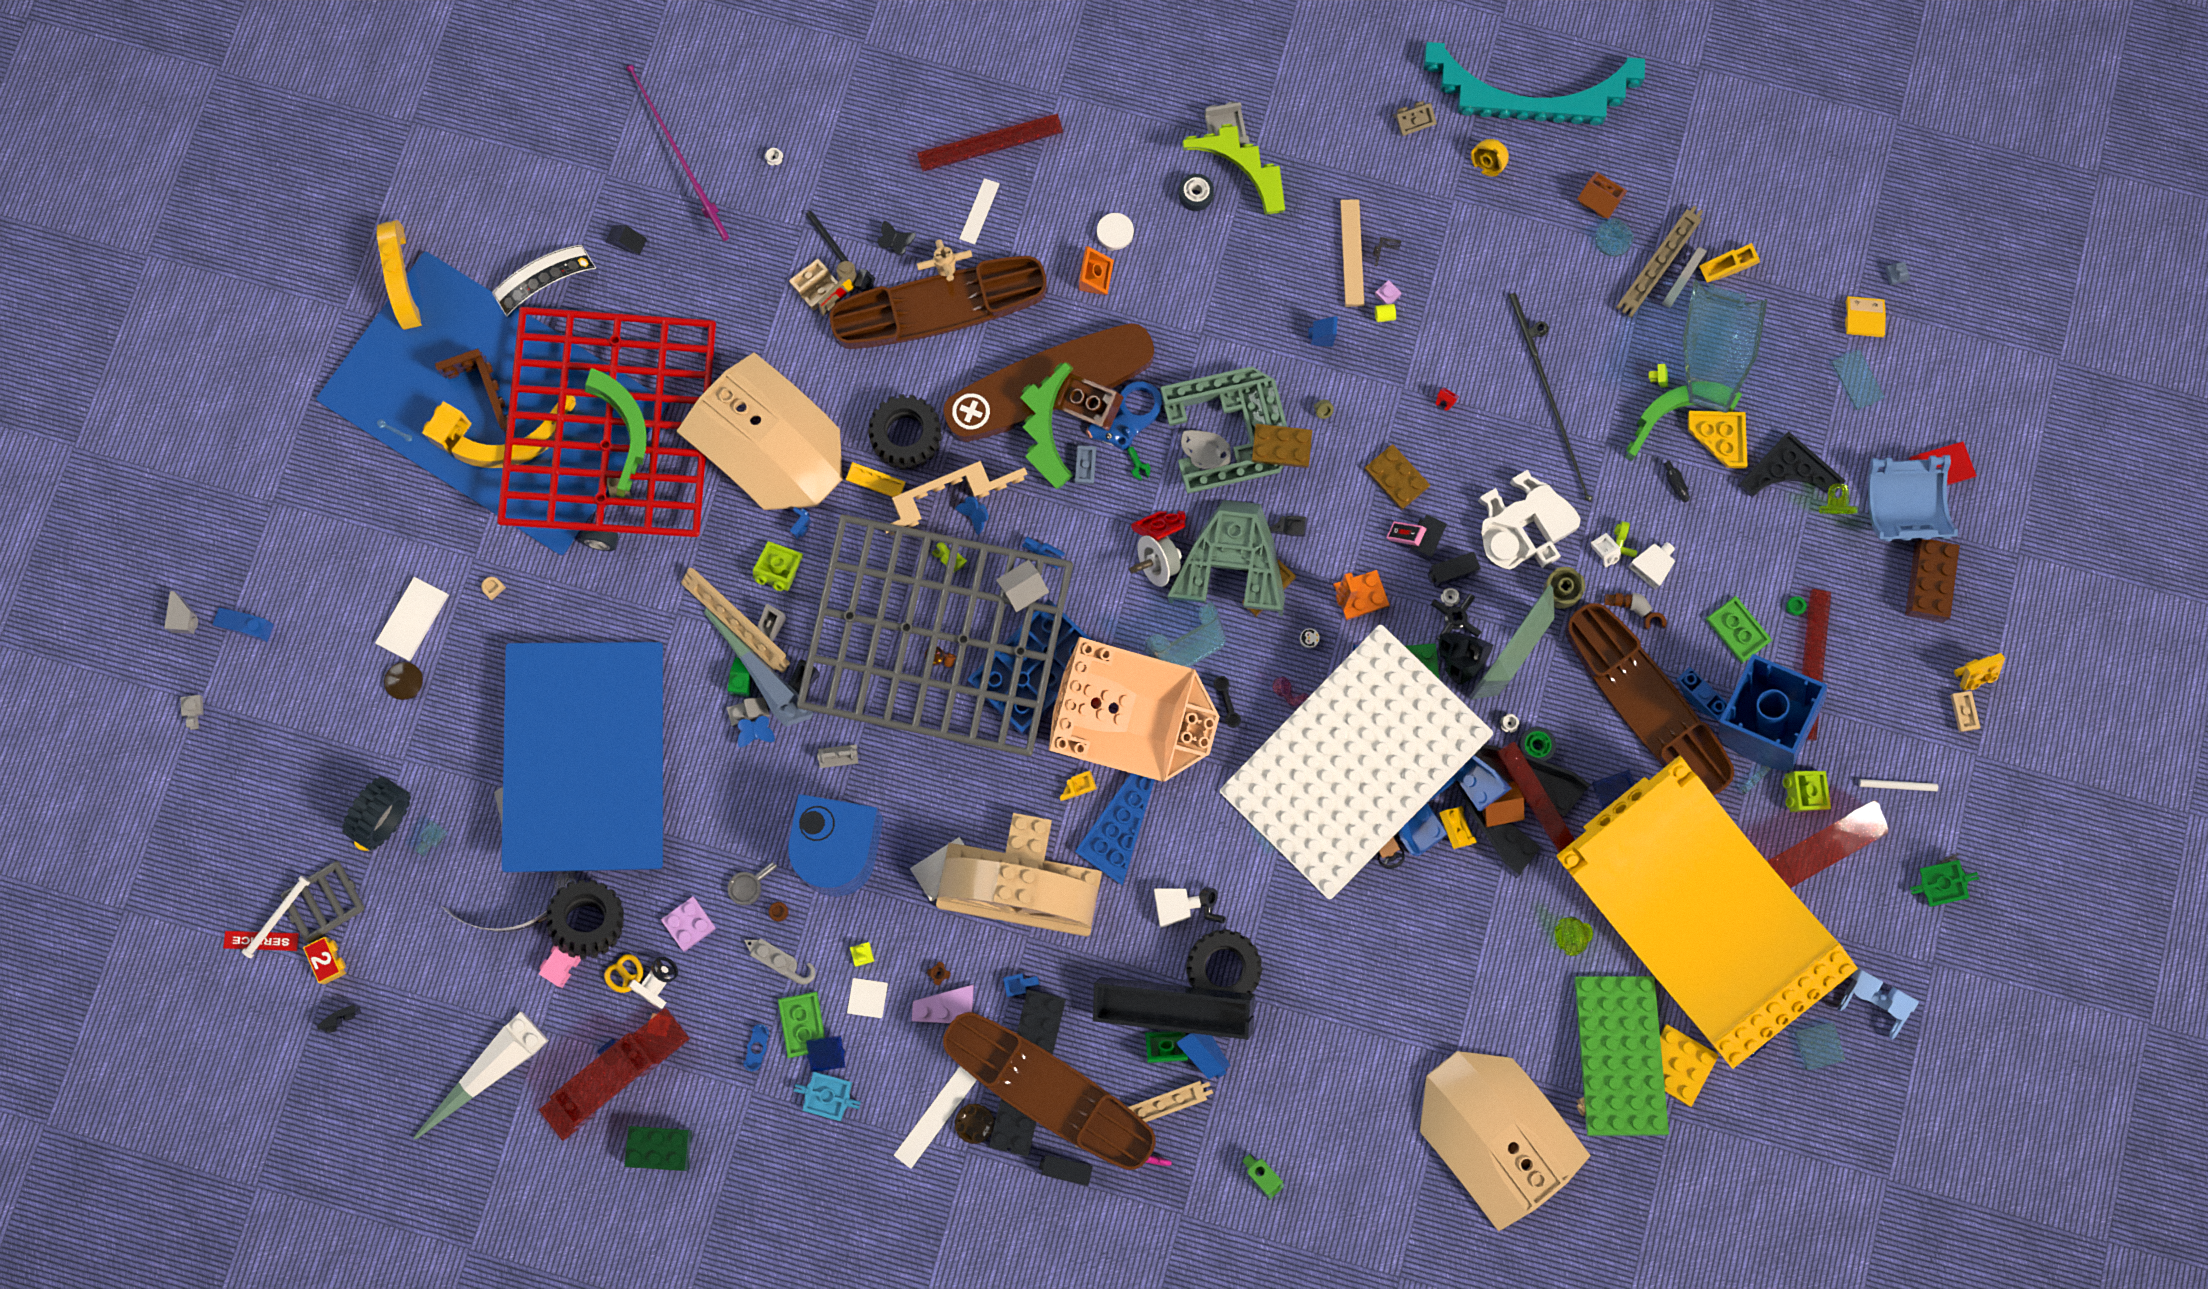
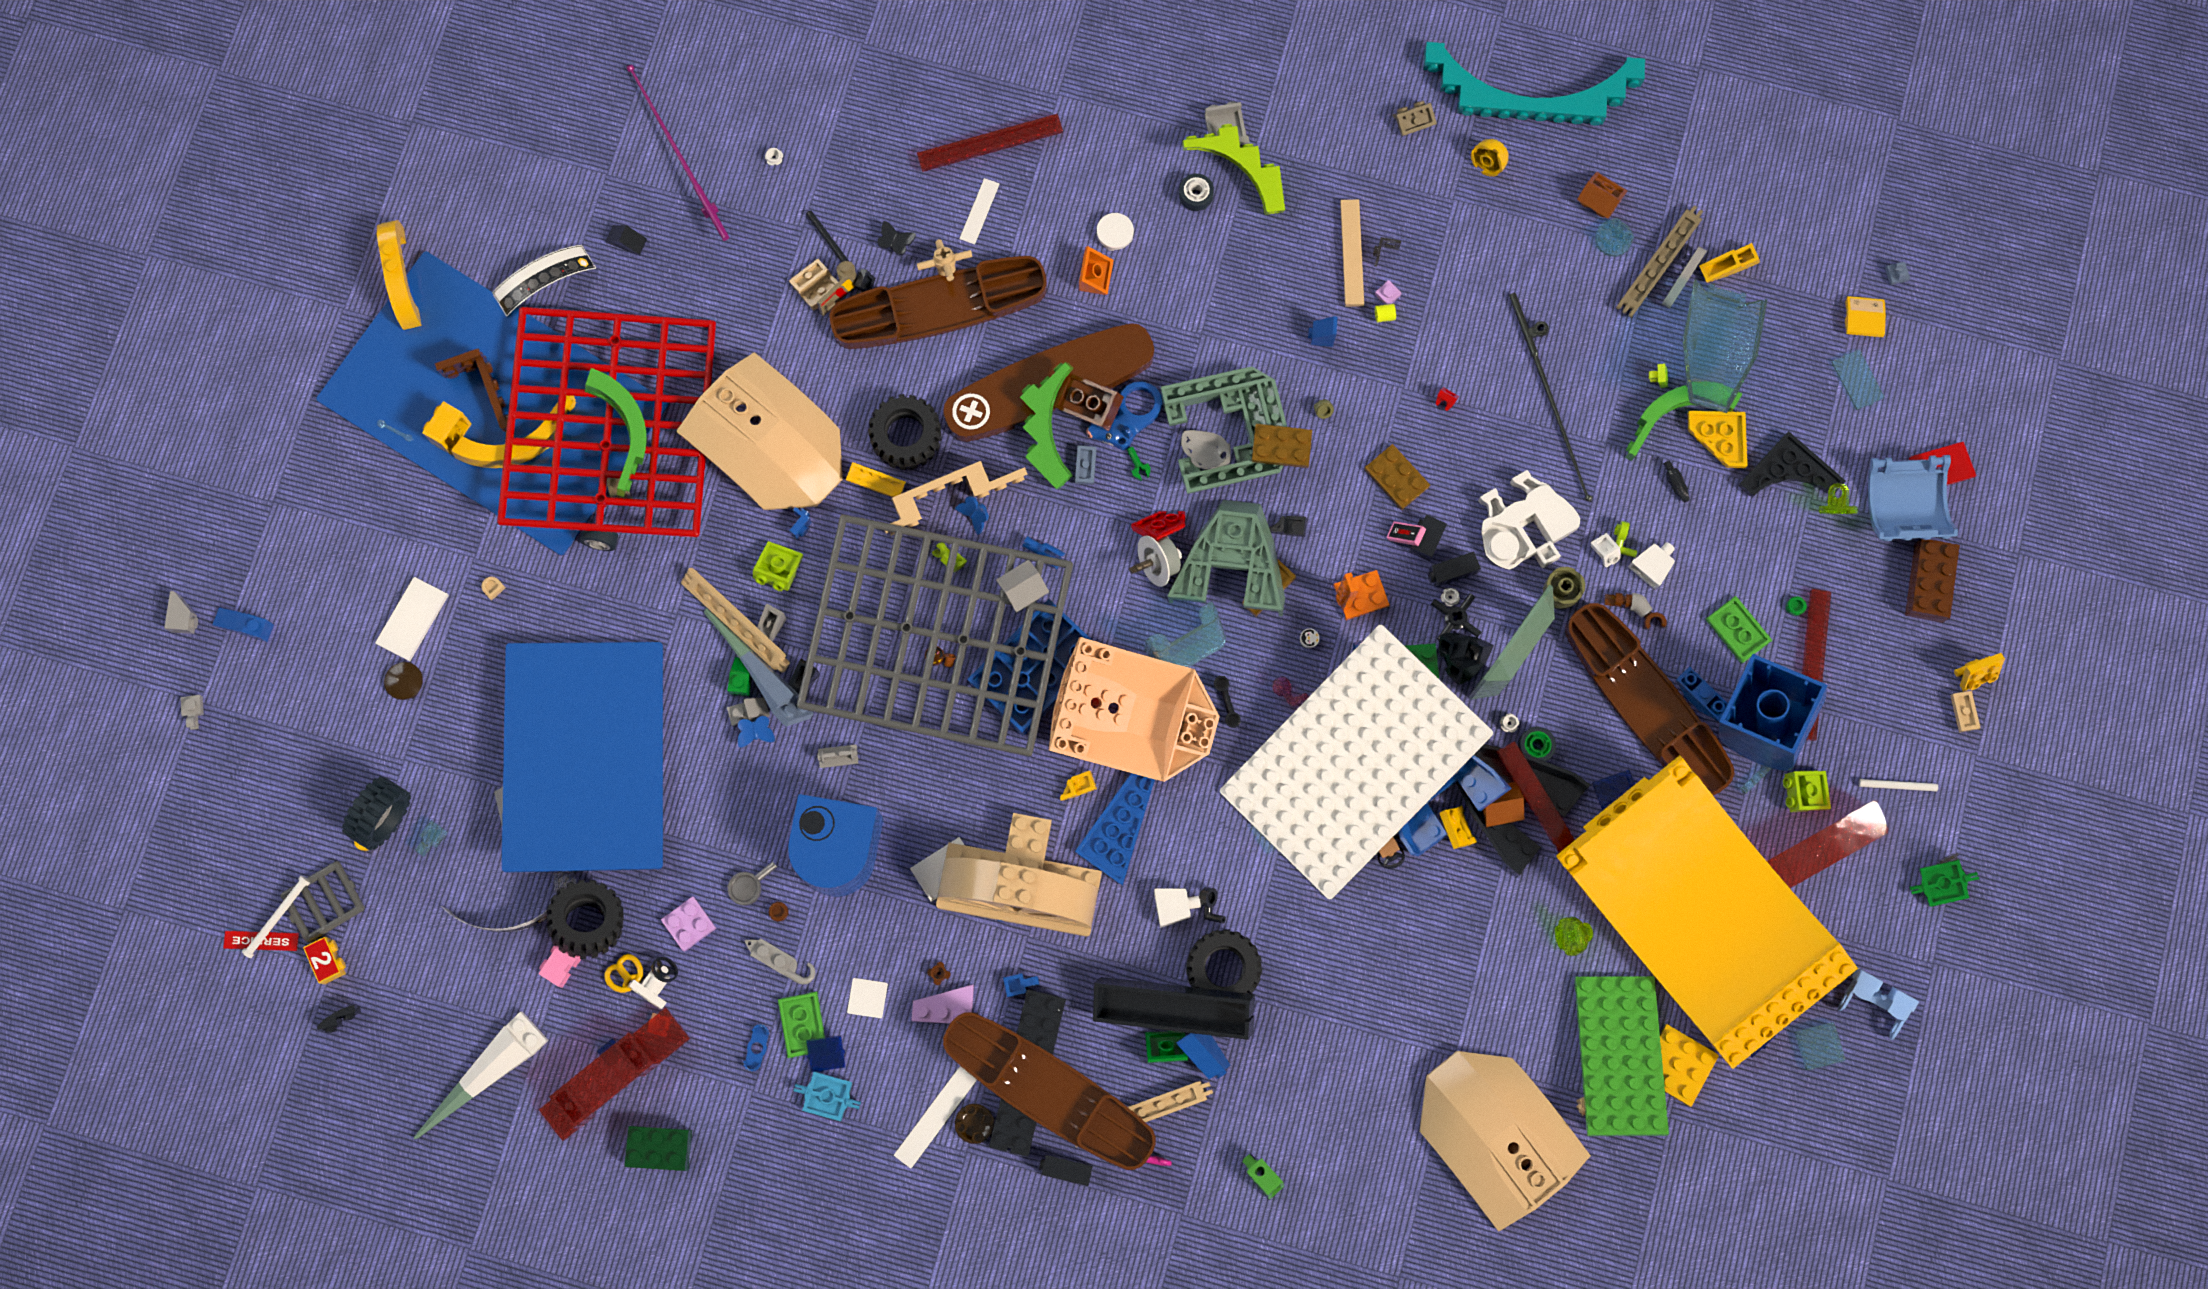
(862, 954): neon yellow tile -> none

